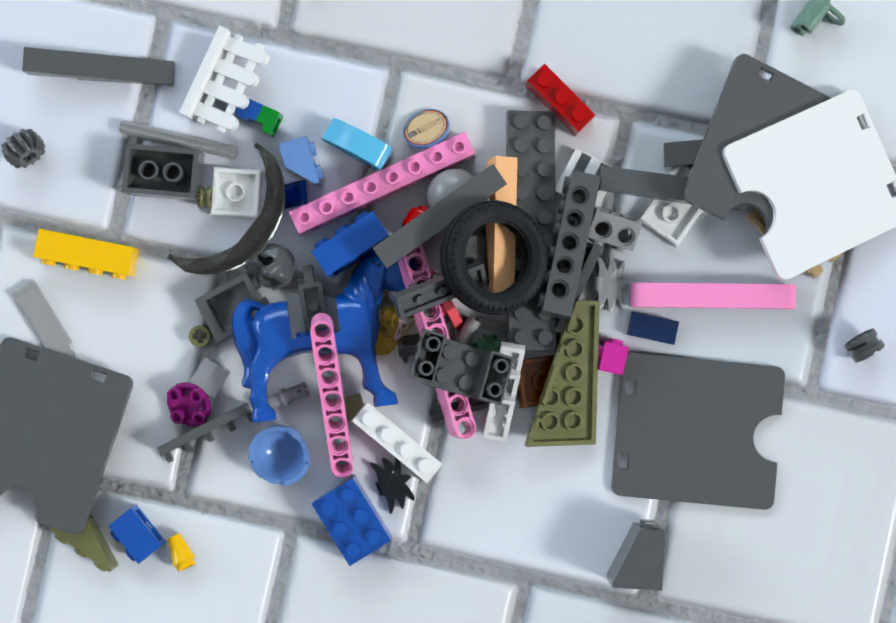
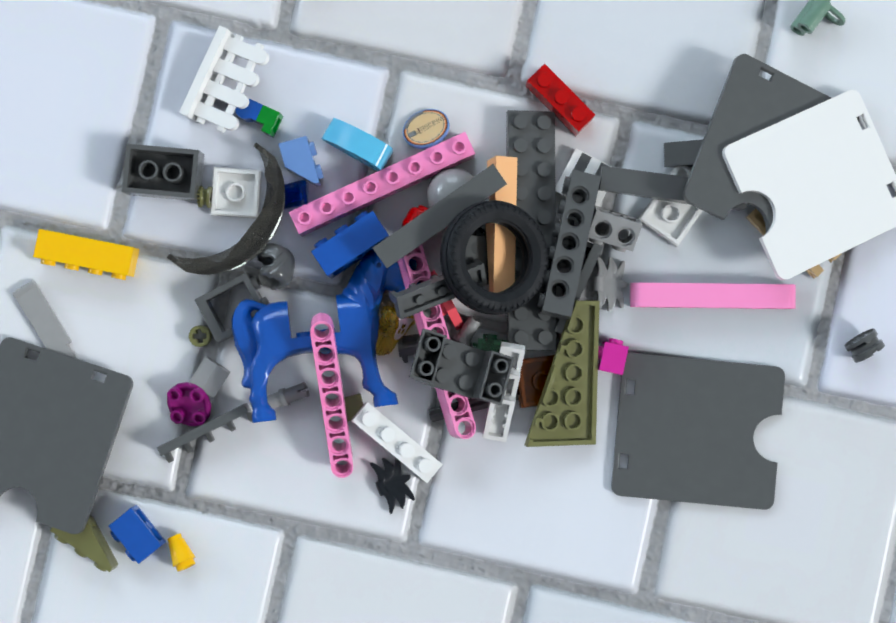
(23, 148): dark grey gear -> none
(97, 67): dark grey slope -> none
(177, 139): light grey axle -> none
(279, 455): medium blue cylinder -> none
(311, 297): dark grey hinge -> none
(352, 520): blue brick -> none
(640, 558): dark grey slope -> none
(652, 328): dark blue tile -> none

